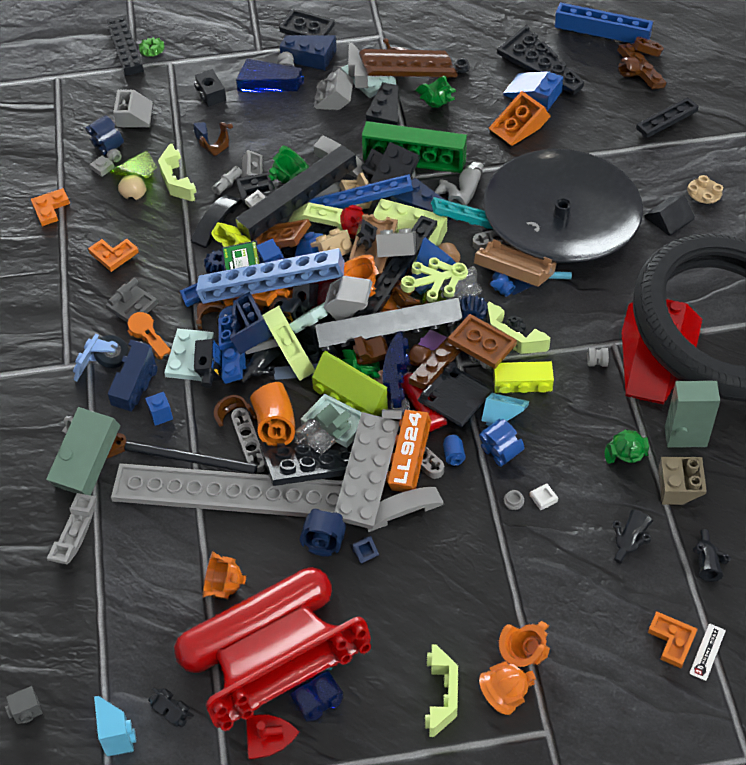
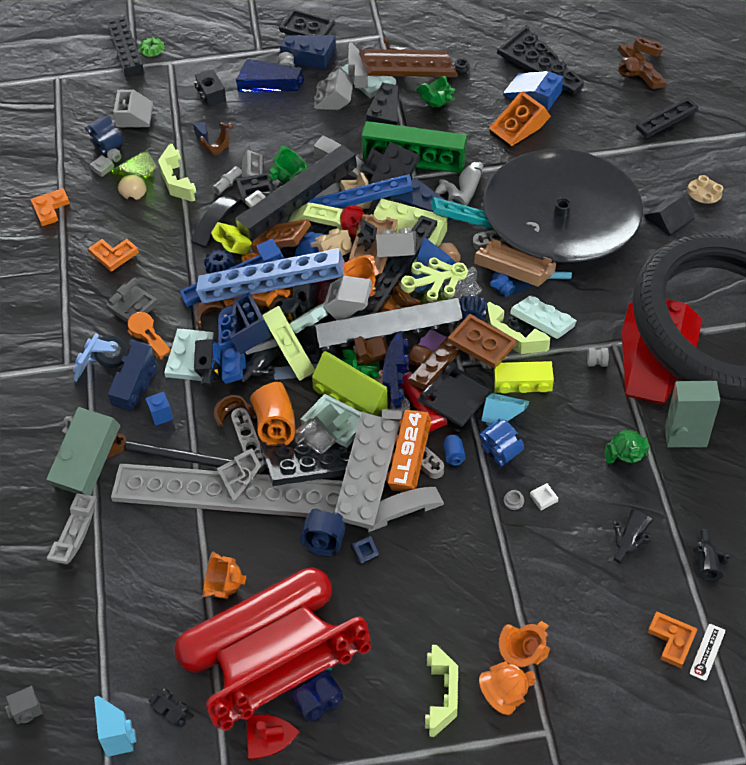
(239, 472): none -> light grey slope
(240, 255): tile -> none
(543, 317): none -> light aqua plate
(602, 23): blue brick -> none
(681, 479): dark tan slope -> none

